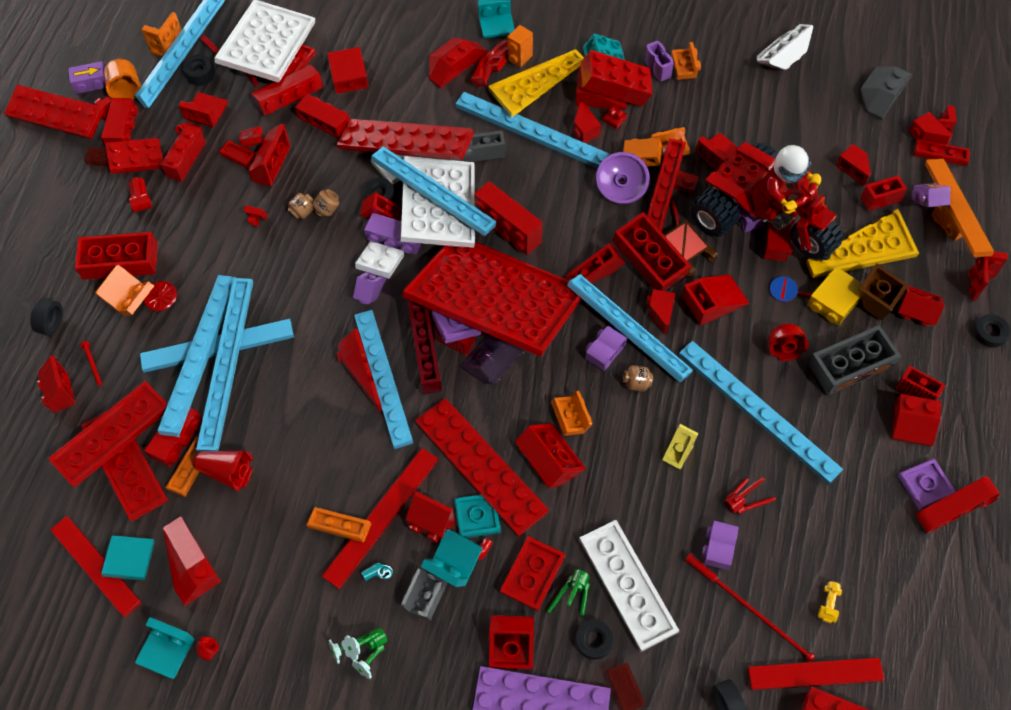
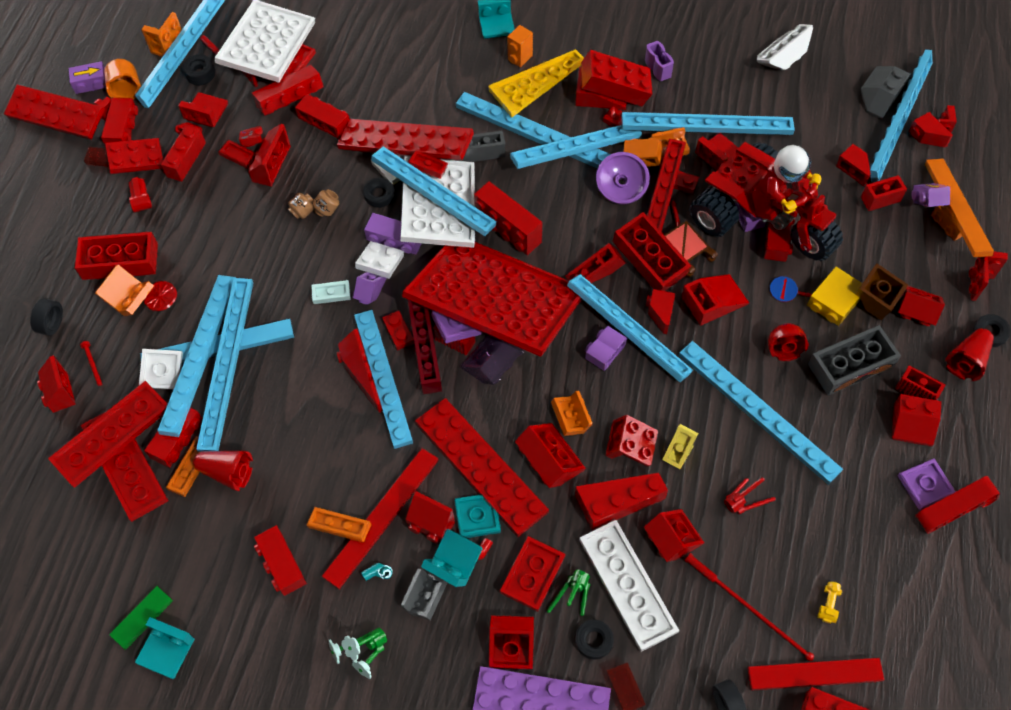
(92, 563): red tile -> none
(128, 558): teal tile -> none
(136, 621): none -> green tile
(160, 368): none -> white plate
(188, 564): red wedge -> none
(207, 648): red tile -> none
(255, 215): red tile -> none
(279, 561): none -> red brick
(331, 292): none -> light aqua plate
(348, 70): red panel -> none
(380, 205): red slope -> none
(398, 330): none -> red plate
(428, 164): none -> red plate
(453, 59): red wedge -> none
(492, 61): red plate -> none
(572, 146): none -> medium azure tile
(585, 124): red slope -> none
(604, 45): teal bracket -> none
(618, 498): none -> red wedge
(632, 439): none -> red bracket
(638, 378): medium nougat head -> none
(673, 534): none -> red slope
(686, 62): orange bracket -> none
(708, 123): none -> medium azure plate
(721, 545): medium lavender brick -> none
(876, 243): yellow wing -> none
(899, 119): none -> medium azure plate
(936, 150): red tile -> none
(971, 355): none -> red cone

